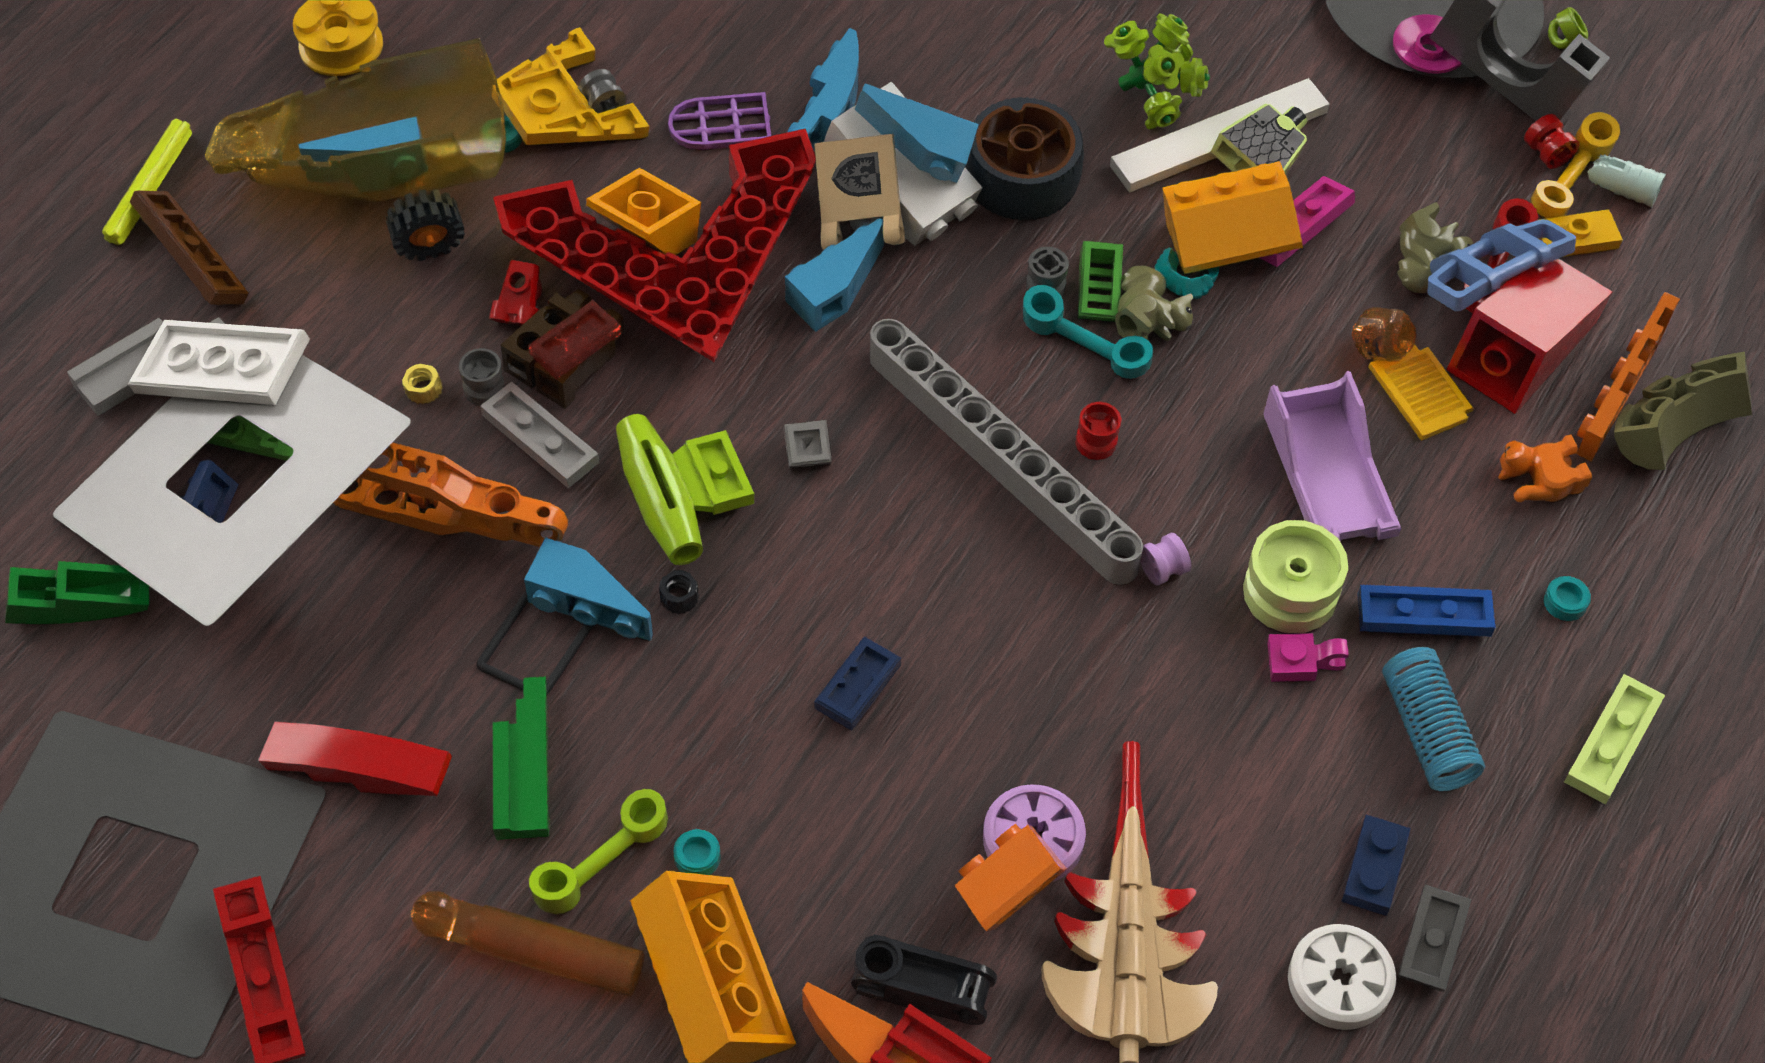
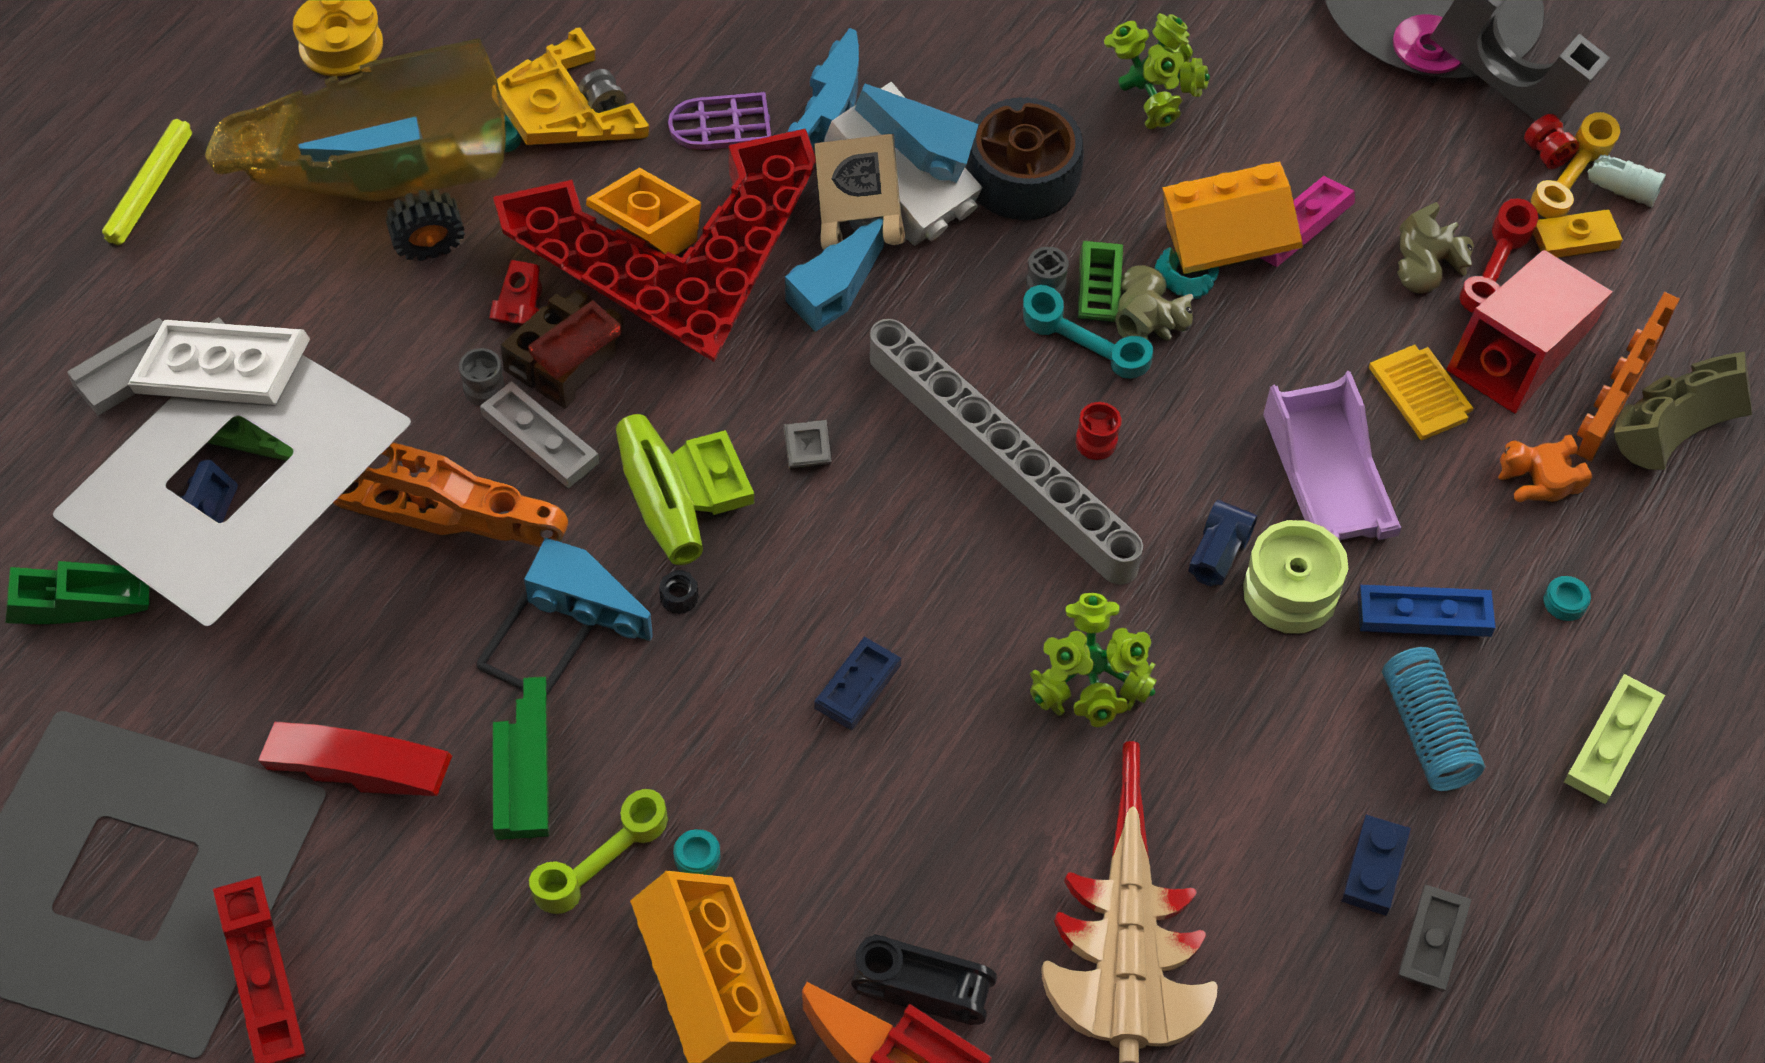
(189, 247): reddish brown plate -> none
(417, 374): light yellow axle -> none
(530, 942): clear orange piece -> none
(1009, 876): orange slope -> none
(1045, 810): lavender wheel -> none
(1085, 656): none -> lime plant
(1165, 559): lavender wheel -> none
(1194, 143): white tile -> none
(1224, 534): none -> dark blue piece
(1262, 139): torso -> none
(1297, 658): dark pink plate -> none
(1330, 1001): white wheel -> none
(1384, 334): clear orange head -> none
(1482, 279): medium blue bar -> none
(1571, 26): lime tile -> none

